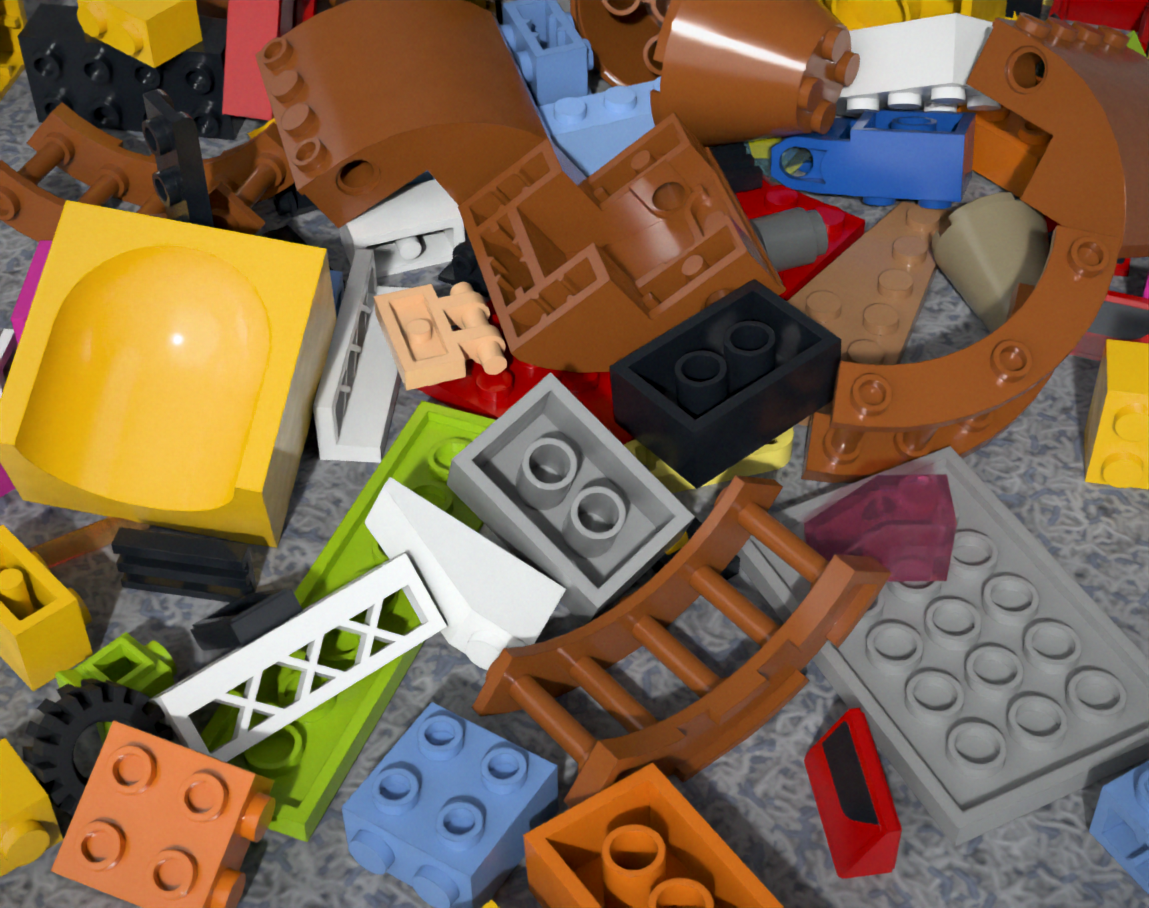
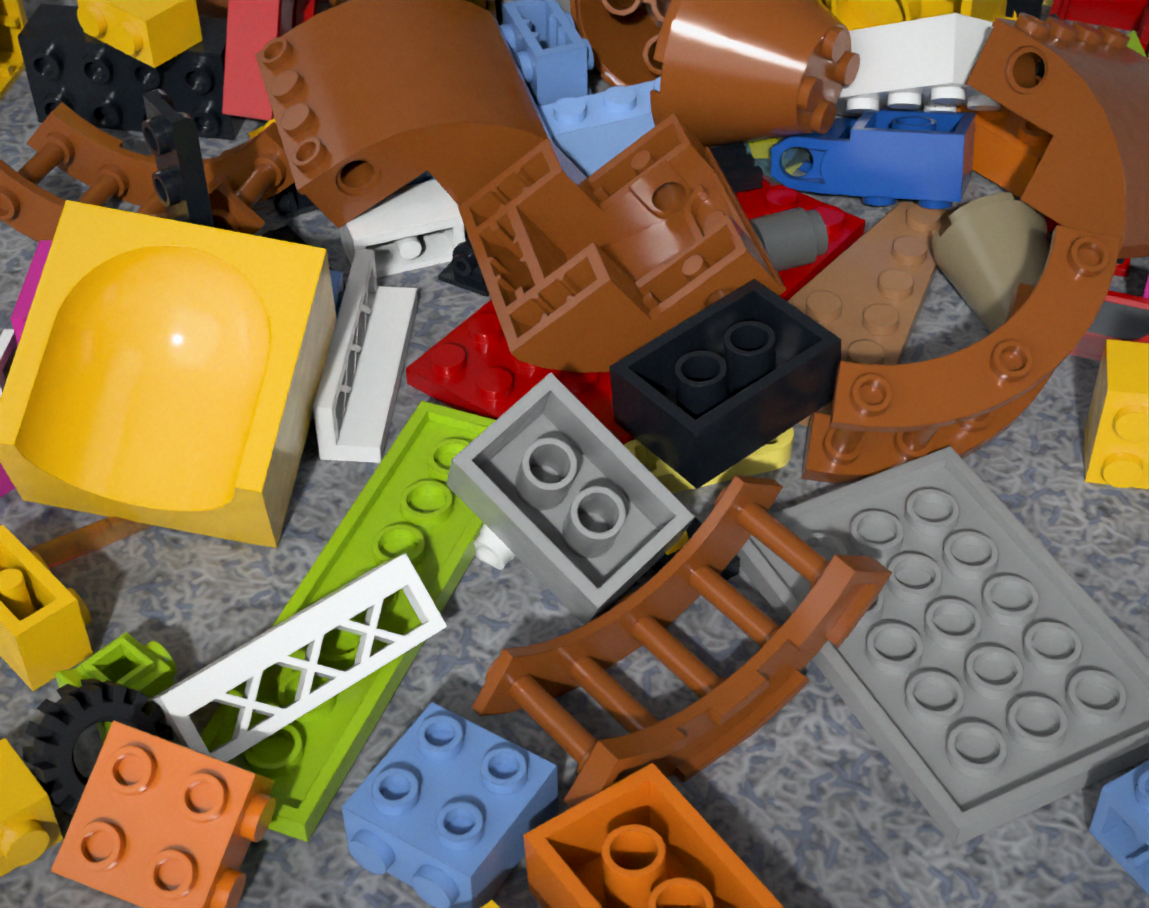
(184, 565): black tile -> none
(245, 619): black tile -> none
(422, 337): light nougat plate -> none
(476, 585): white slope -> none
(854, 799): red slope -> none
(896, 520): clear pink slope -> none

